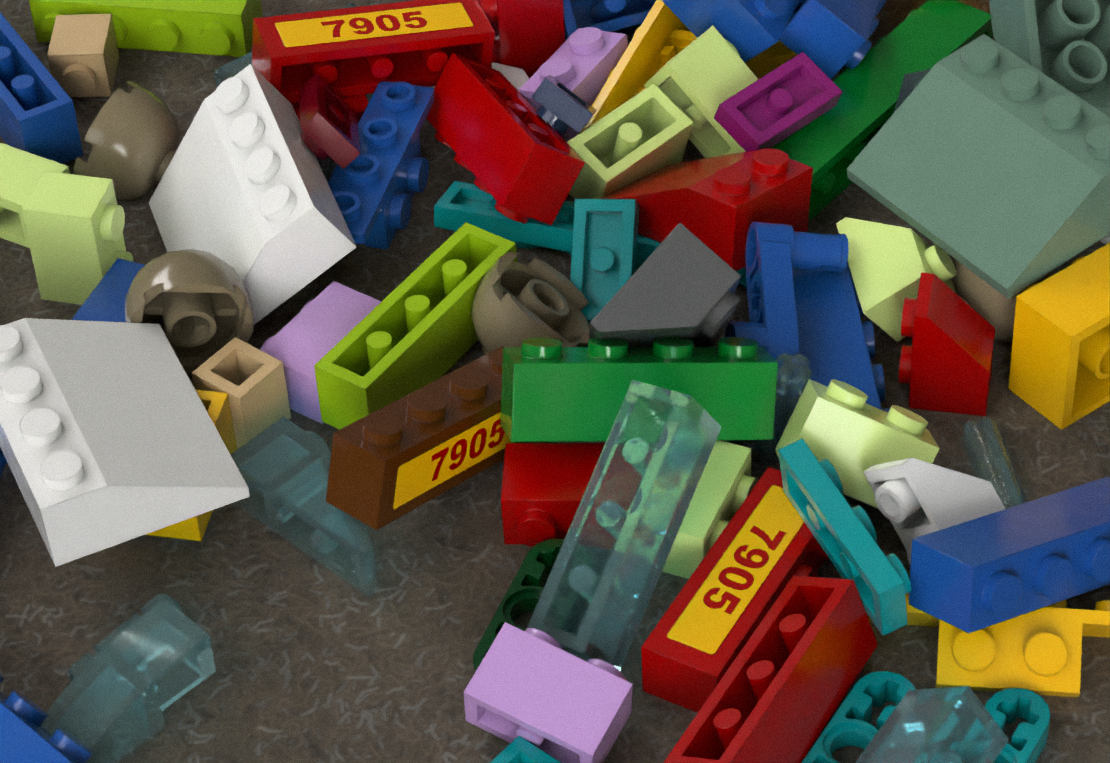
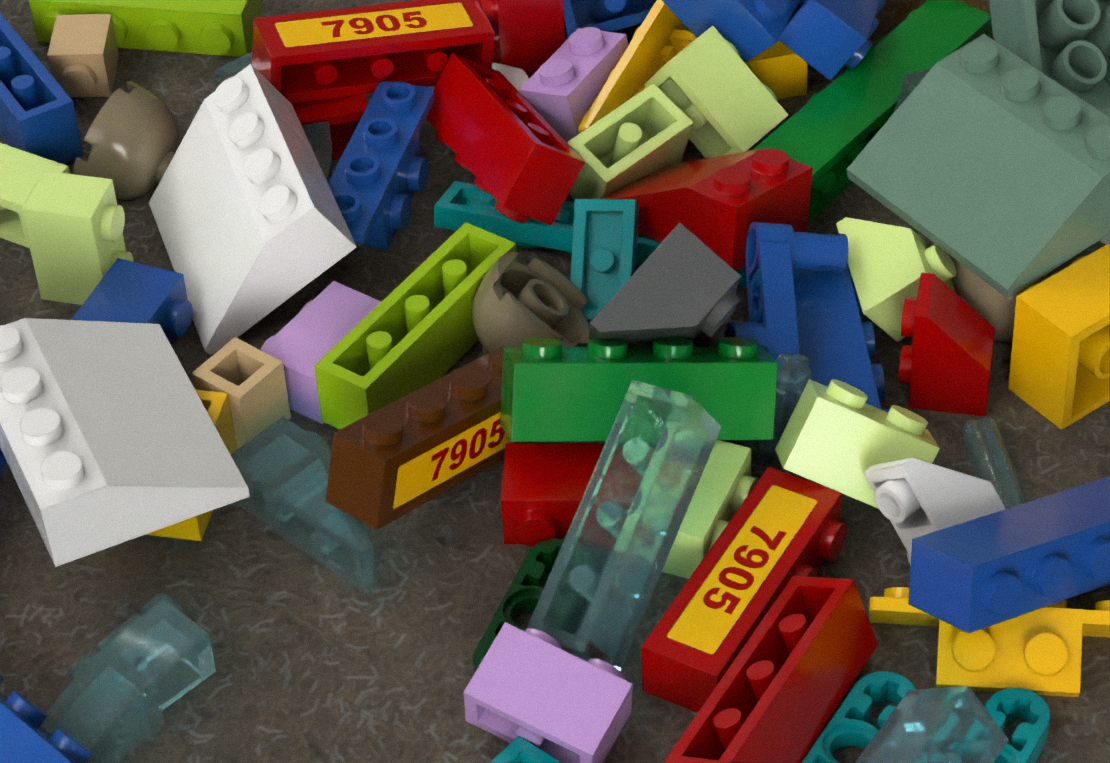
(194, 301): dark tan cylinder -> none
(328, 123): dark red plate -> none
(561, 106): dark blue plate -> none
(778, 104): magenta plate -> none
(845, 535): teal plate -> none

